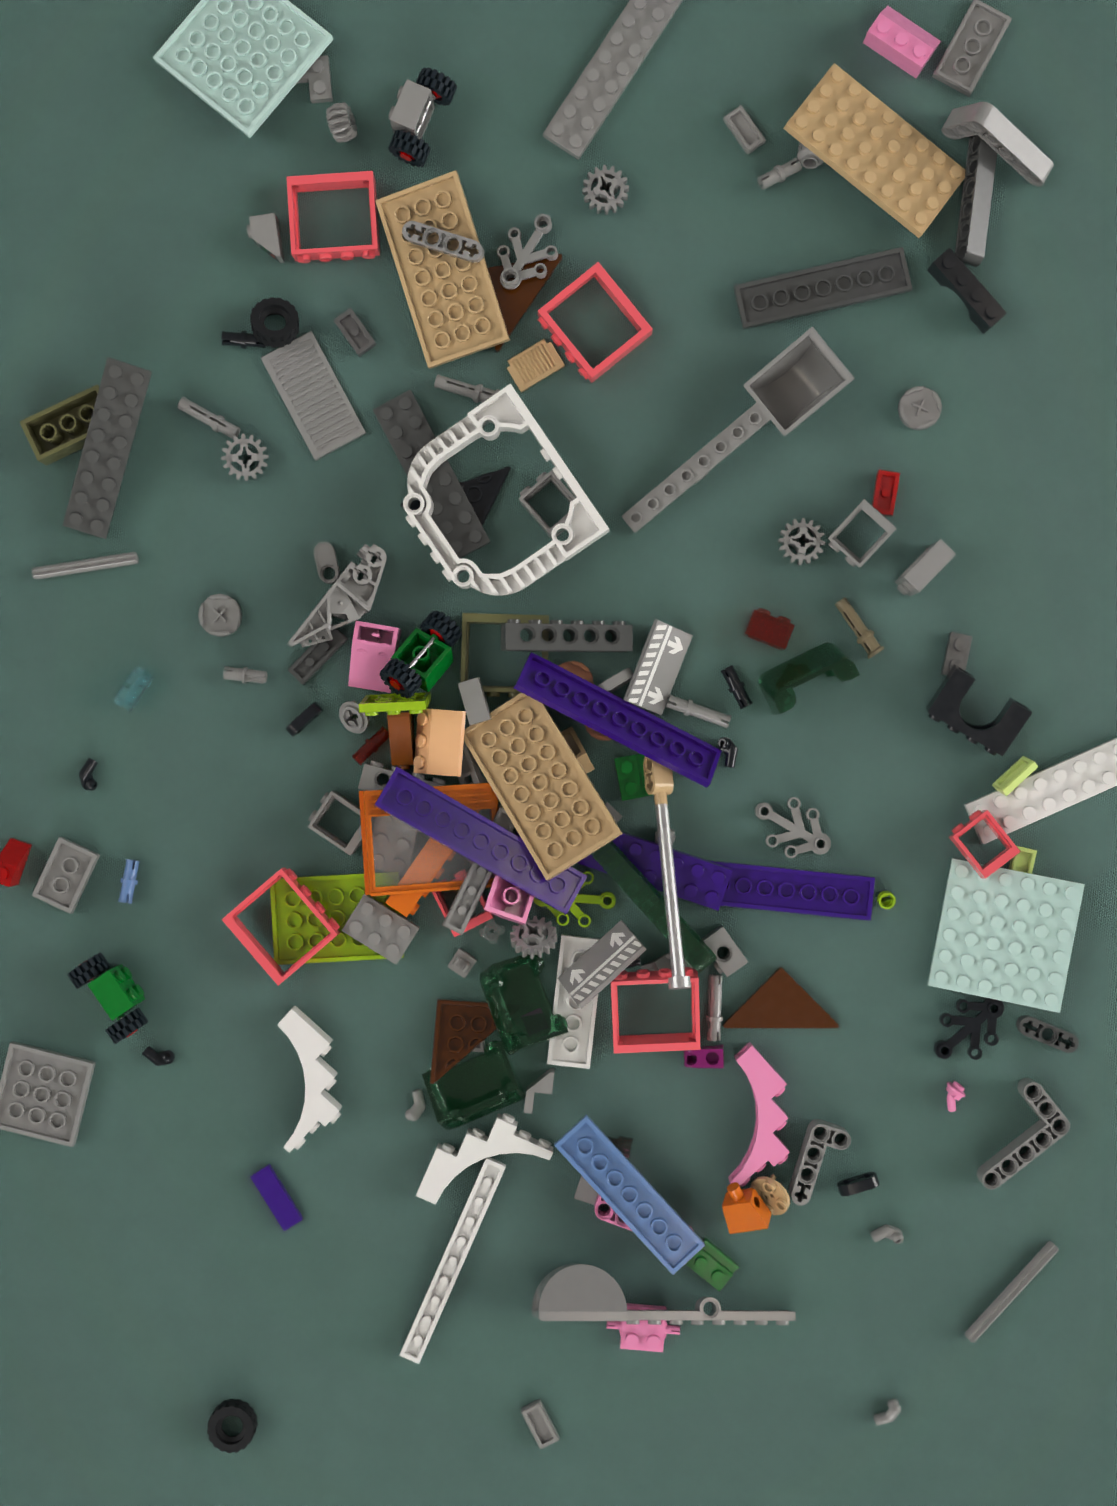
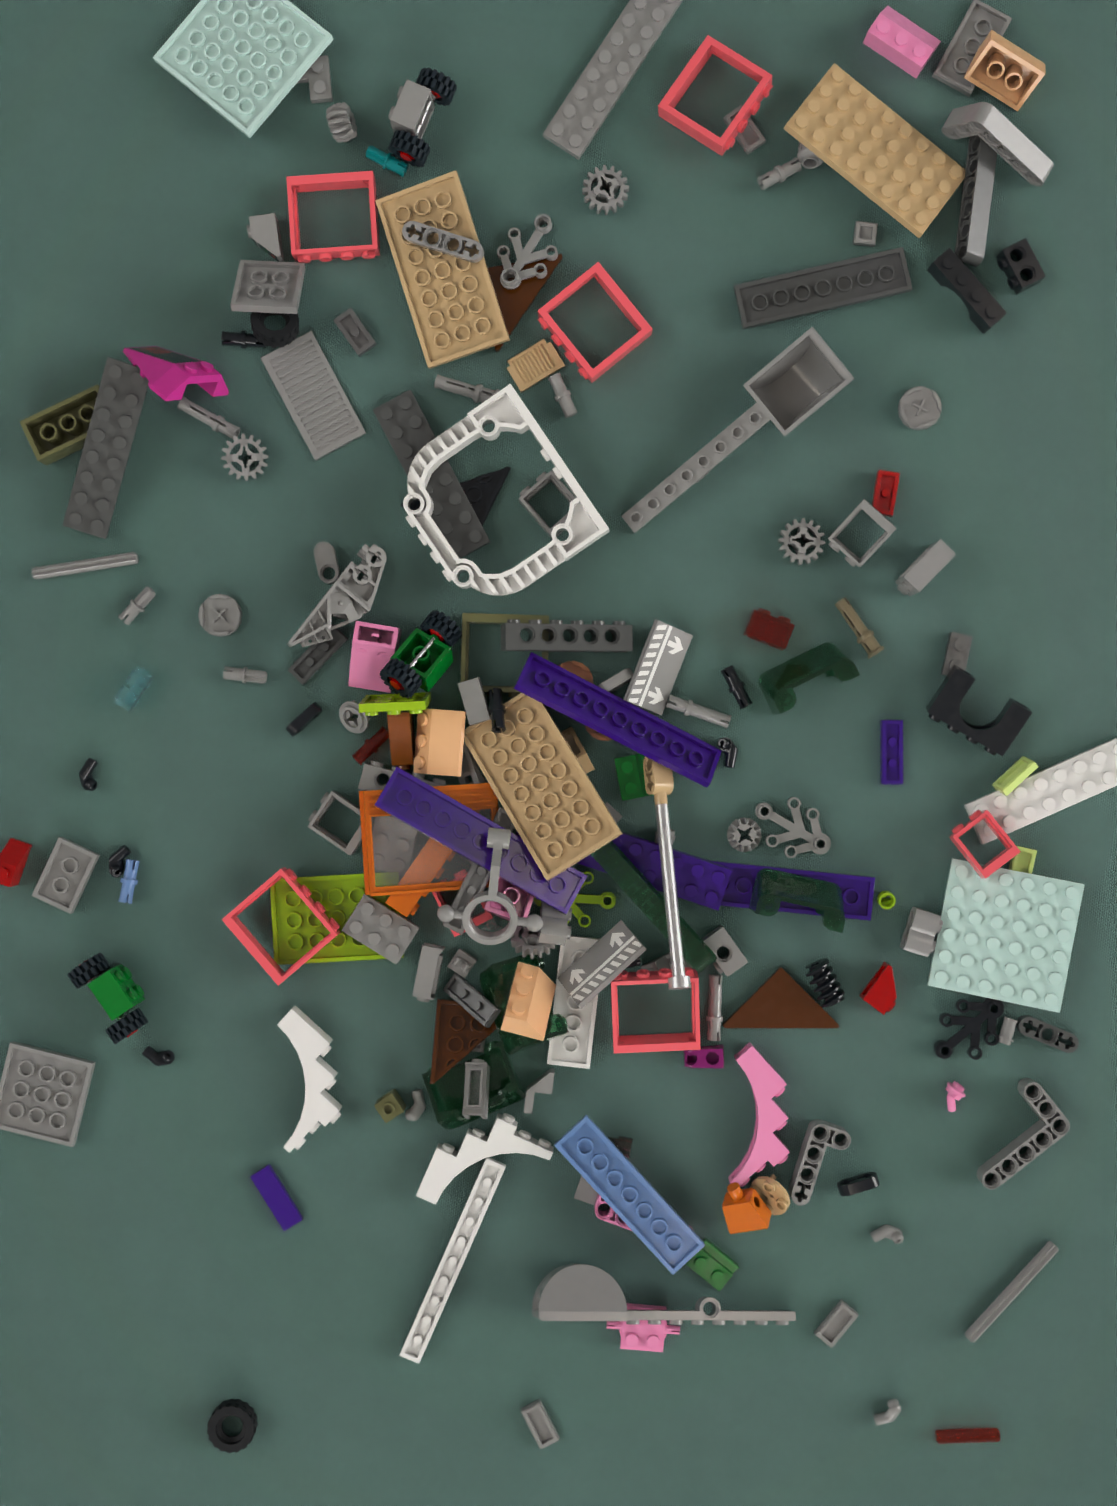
(116, 861): none -> black arm
(137, 605): none -> light grey axle
(171, 372): none -> dark pink wedge
(268, 287): none -> light grey plate
(386, 160): none -> teal axle
(390, 1105): none -> olive brick
(428, 972): none -> light grey window
(472, 1000): none -> dark grey tile
(476, 1089): none -> light grey window
(497, 710): none -> black pin
(498, 840): none -> light grey piece
(529, 1002): none -> light nougat slope
(555, 925): none -> light grey brick
(562, 395): none -> light grey pin
(686, 78): none -> coral window
(734, 836): none -> light grey gear
(776, 886): none -> clear green windscreen
(825, 982): none -> black piece
(836, 1323): none -> light grey tile
(865, 233): none -> light grey tile
(881, 990): none -> red slope
(891, 752): none -> dark purple tile
(921, 932): none -> light grey brick
(967, 1435): none -> clear red axle
(1005, 70): none -> light nougat slope
(1007, 1031): none -> light grey pin
(1026, 264): none -> black brick

